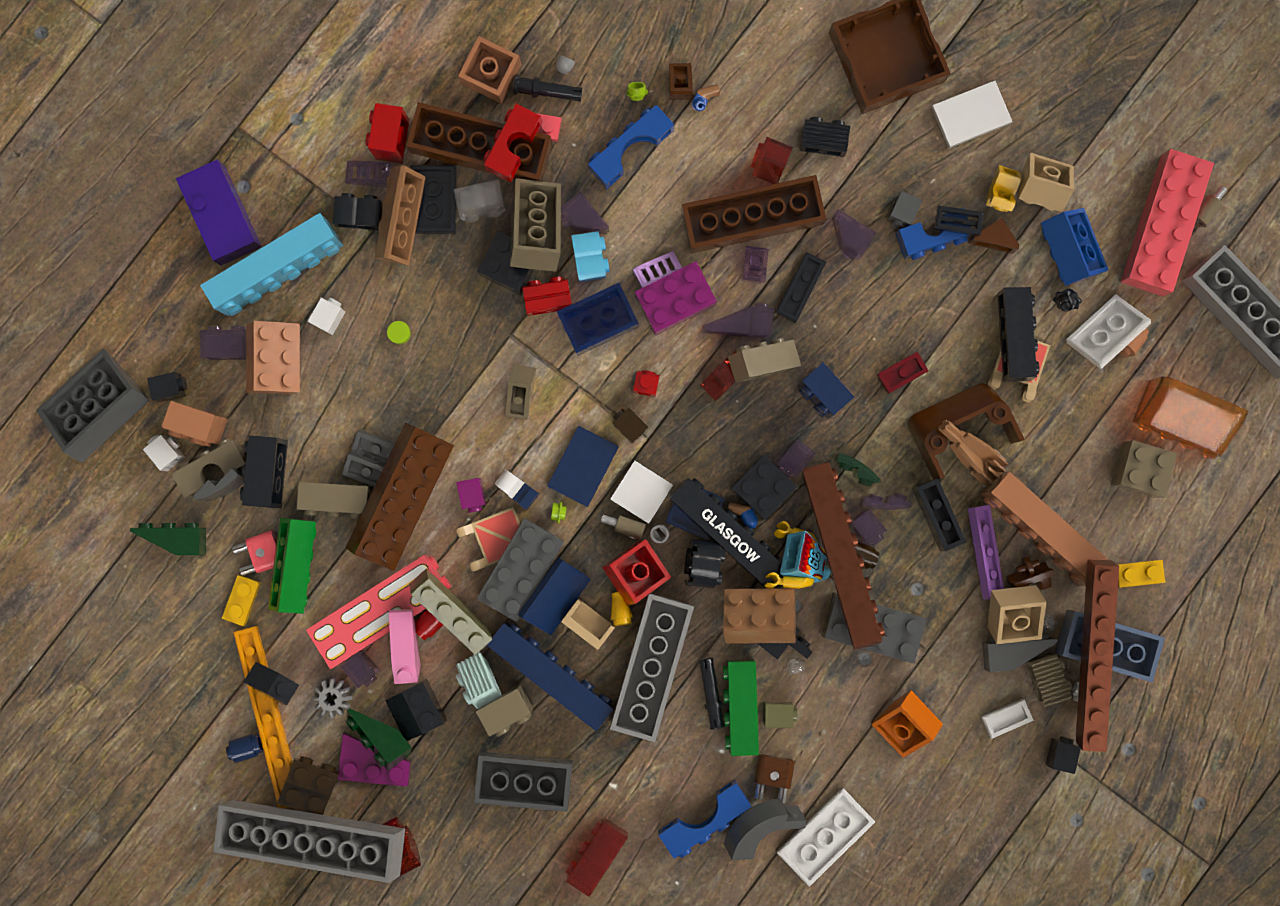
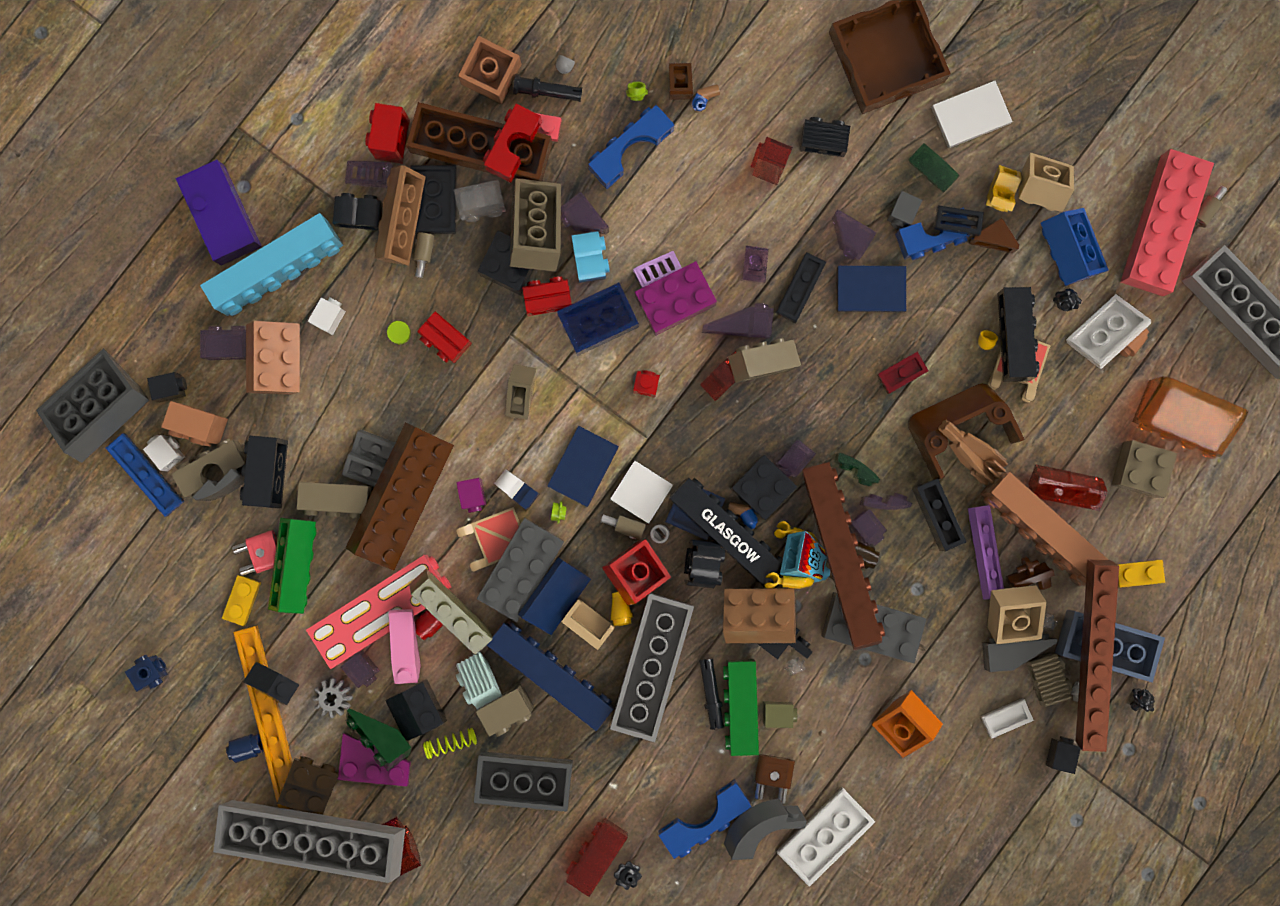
(144, 474): none -> blue tile
(147, 672): none -> dark blue brick
(178, 541): dark green slope -> none
(423, 252): none -> dark tan piece
(428, 748): none -> neon yellow piece
(444, 337): none -> red brick
(627, 875): none -> black plant
(629, 425): dark brown brick -> none
(753, 214): reddish brown brick -> none
(824, 391): dark blue brick -> none
(871, 288): none -> dark blue tile
(933, 167): none -> clear green slope
(987, 340): none -> yellow hinge
(1068, 487): none -> clear red brick
(1142, 699): none -> black plant

